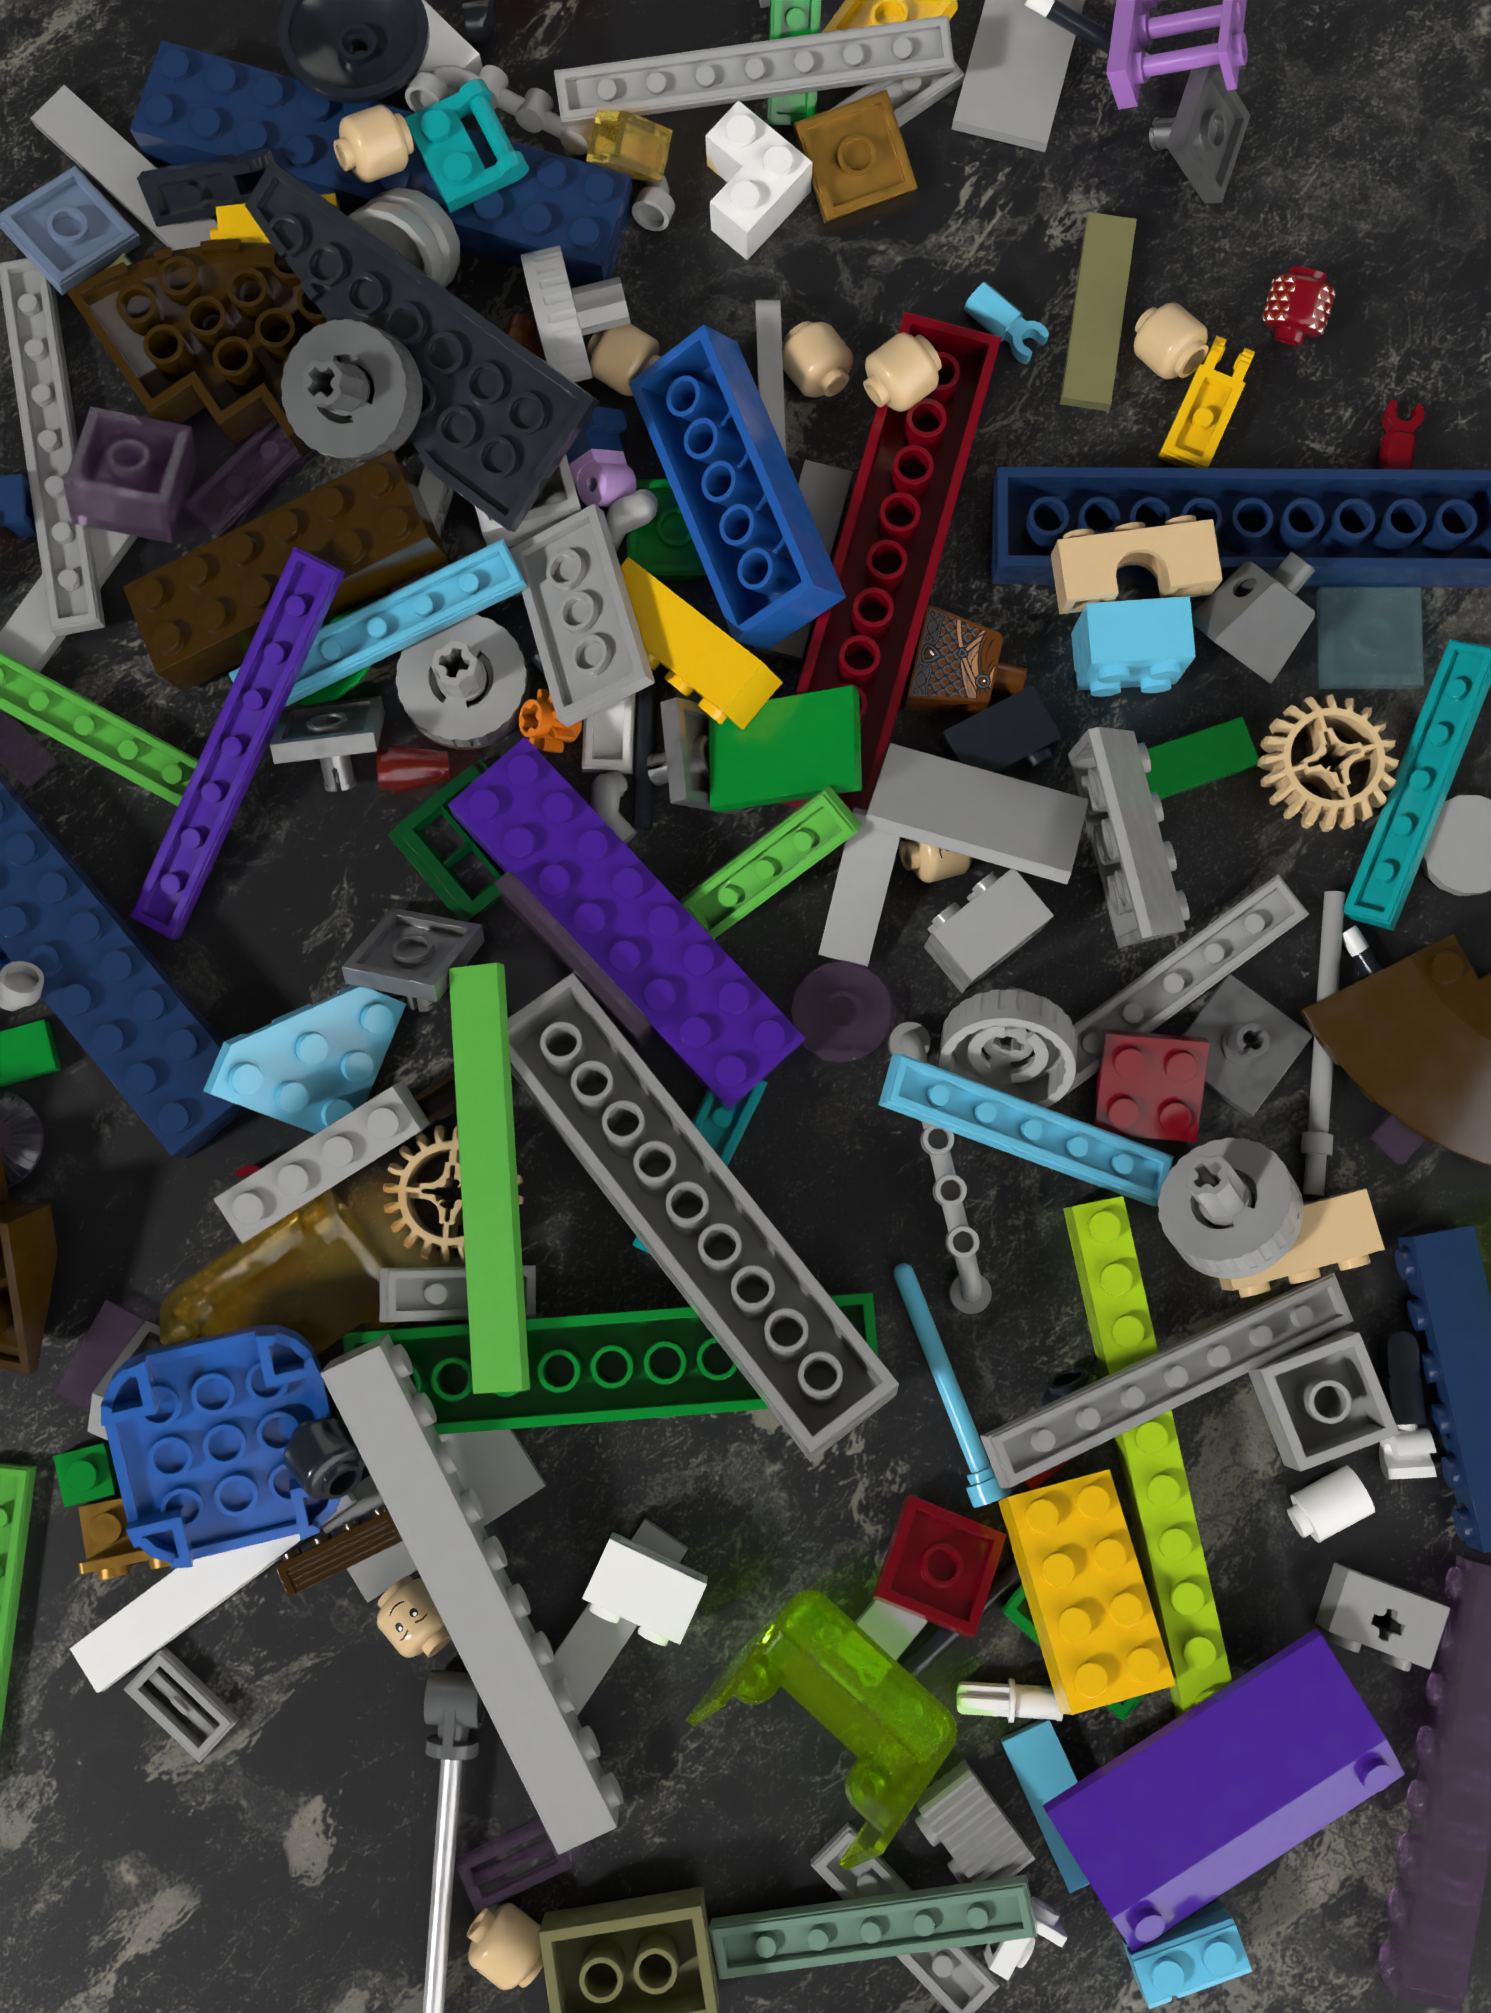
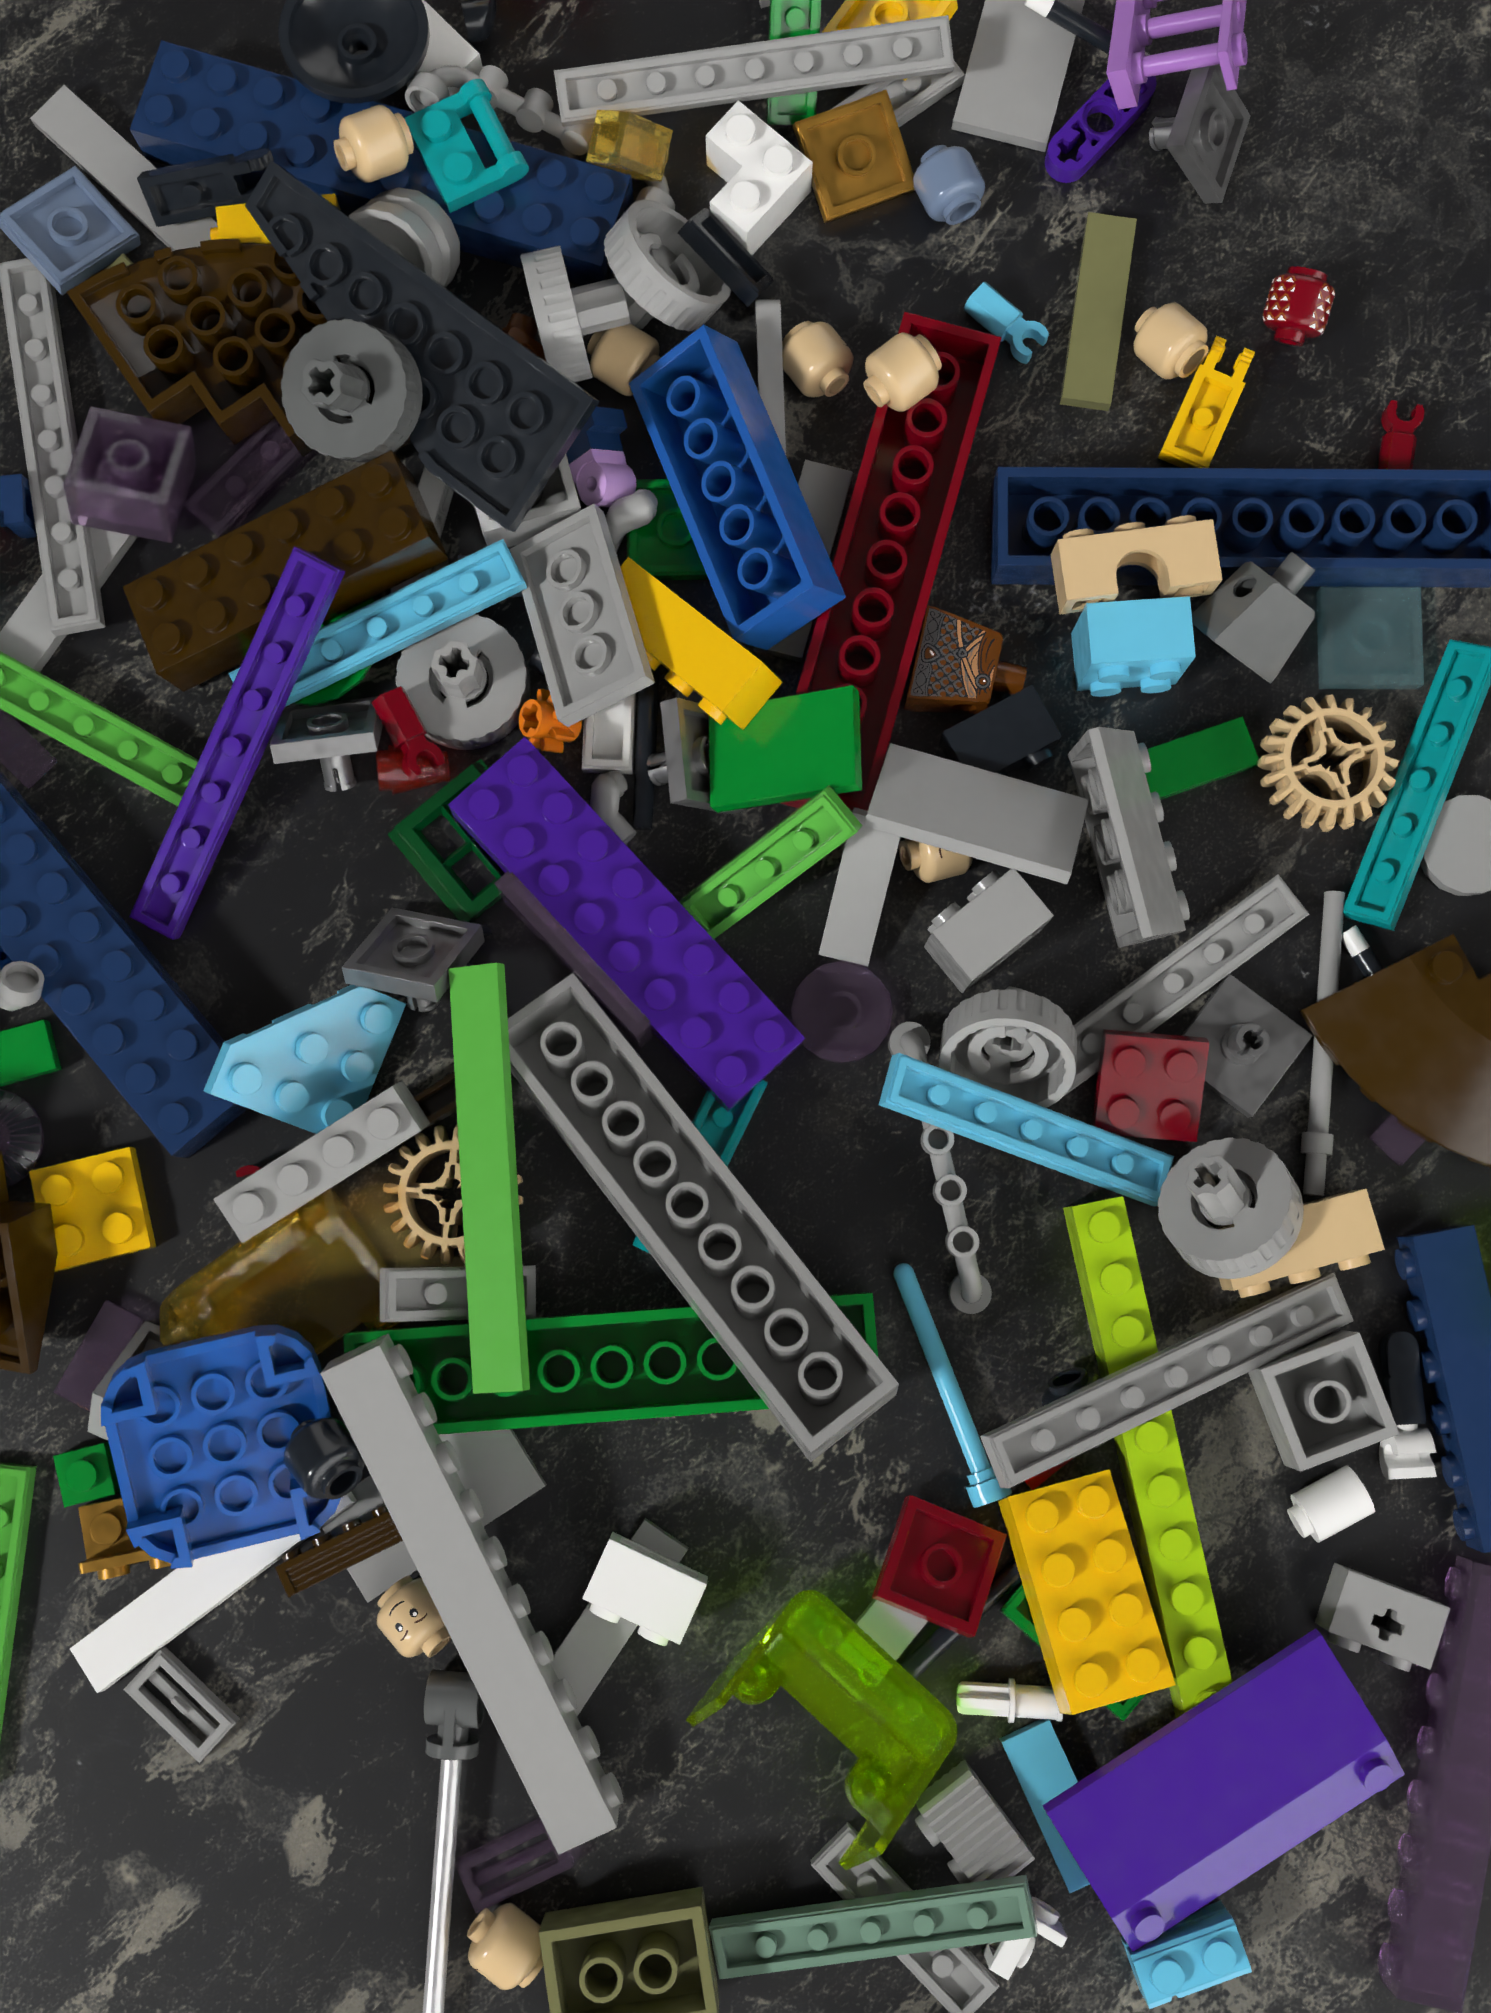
(95, 1207): none -> yellow plate
(406, 731): none -> dark red bar
(660, 270): none -> light grey piece
(726, 256): none -> black tile
(949, 184): none -> sand blue head
(1094, 142): none -> dark purple beam

